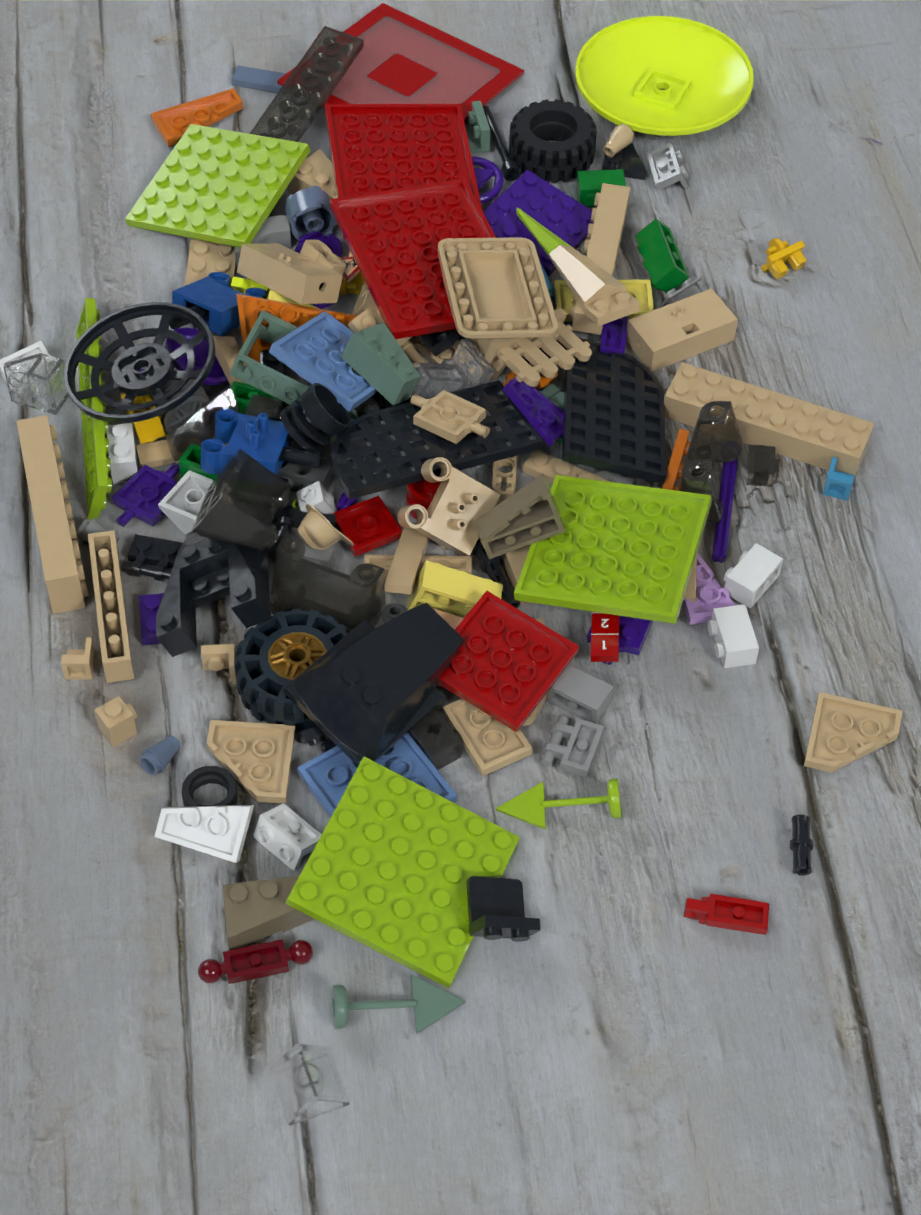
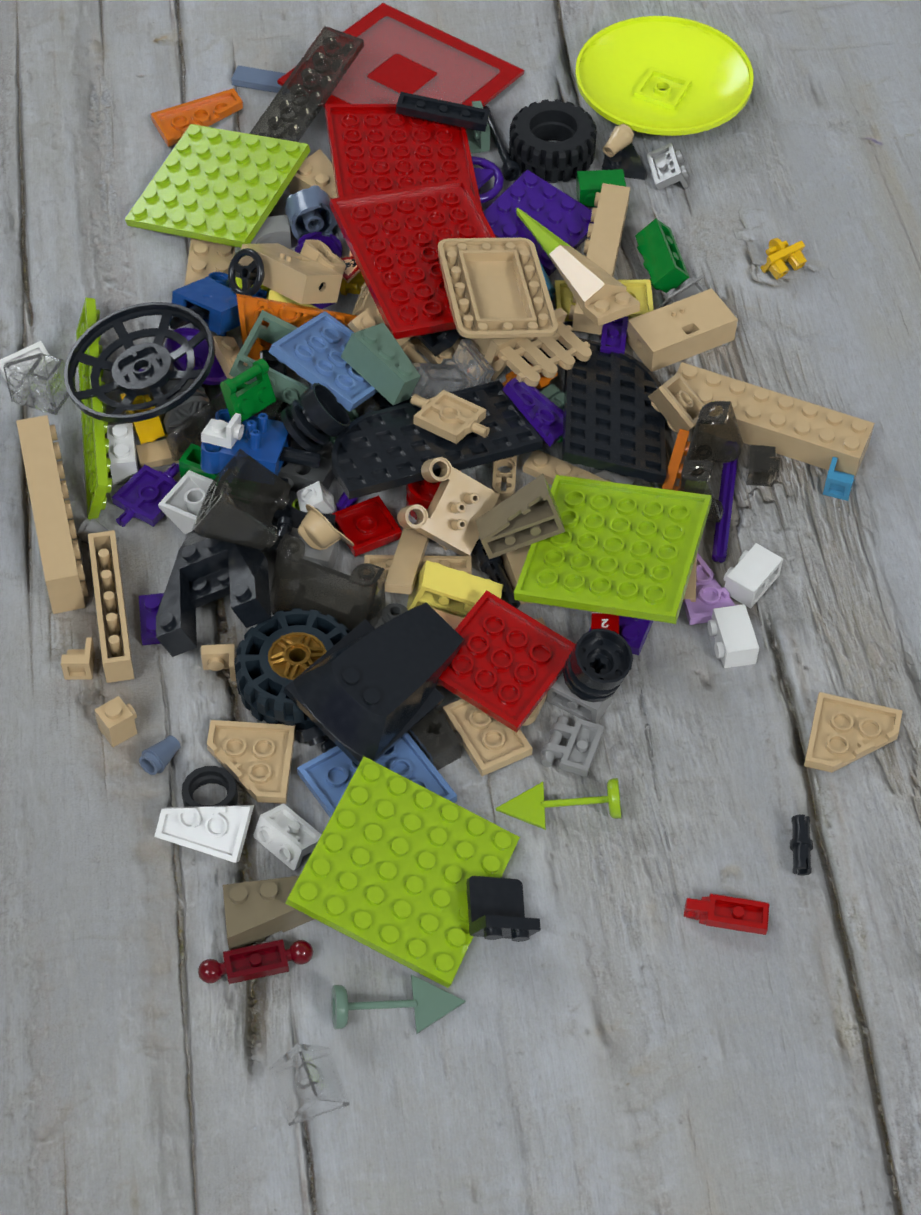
(153, 552): black plate -> none
(223, 433): none -> white bracket
(249, 274): none -> black piece
(253, 396): none -> green plate
(442, 111): none -> black plate
(597, 665): none -> black wheel
(677, 403): none -> tan slope

